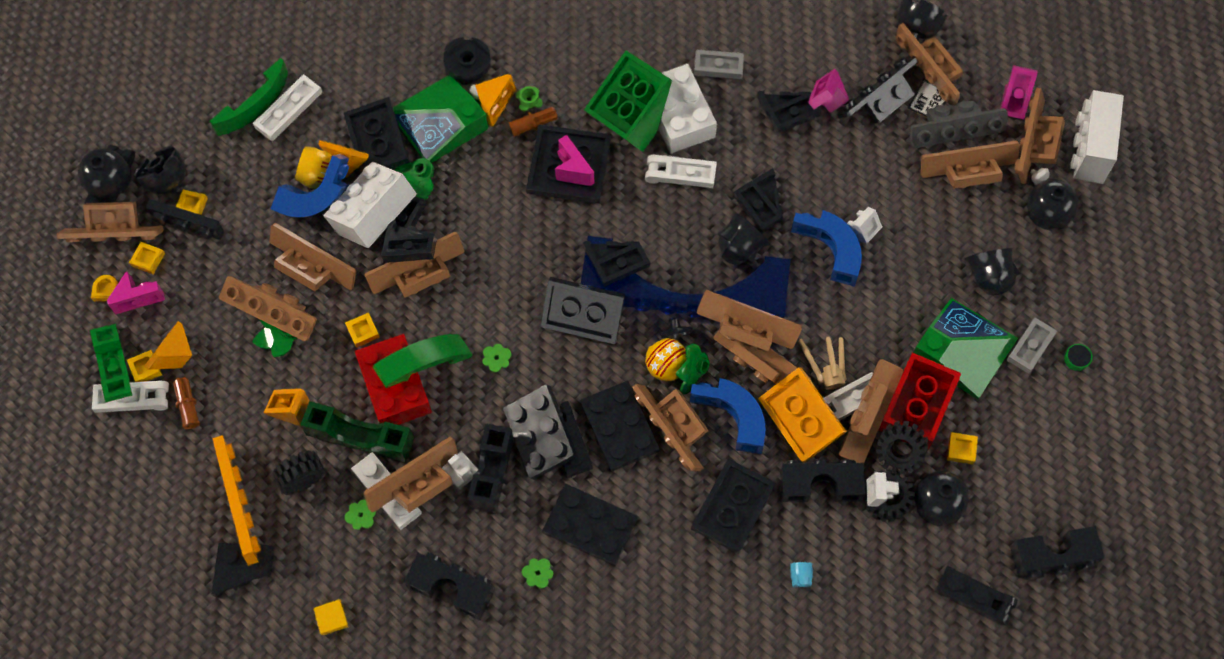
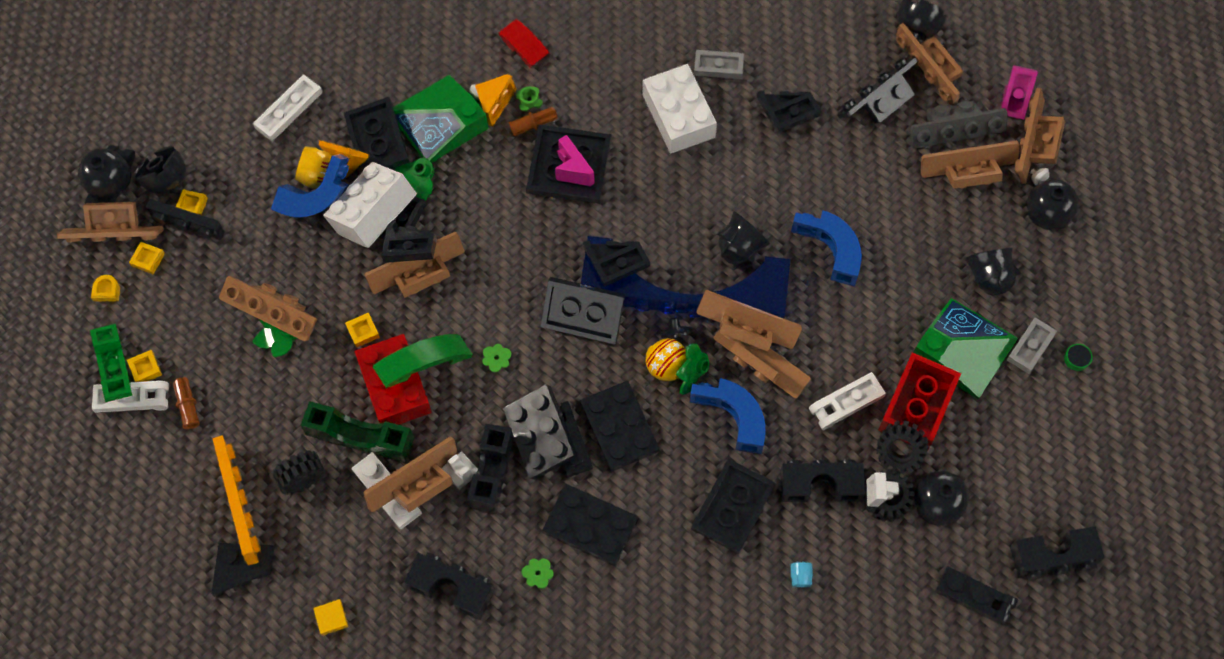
(129, 297): dark pink slope -> none
(172, 351): light orange slope -> none
(232, 120): green slope -> none
(288, 405): light orange slope -> none
(308, 262): medium nougat bracket -> none
(352, 516): bright green plant -> none
(470, 71): black plate -> none
(524, 42): none -> red slope
(631, 100): green slope -> none
(677, 421): medium nougat bracket -> none
(681, 171): white plate -> none
(761, 201): black wing -> none
(802, 415): light orange plate -> none
(829, 92): dark pink slope -> none
(833, 375): tan plant -> none
(866, 224): white tile -> none
(871, 411): medium nougat bracket -> none
(925, 98): sticker -> none
(962, 448): yellow plate -> none
(1097, 136): white brick -> none

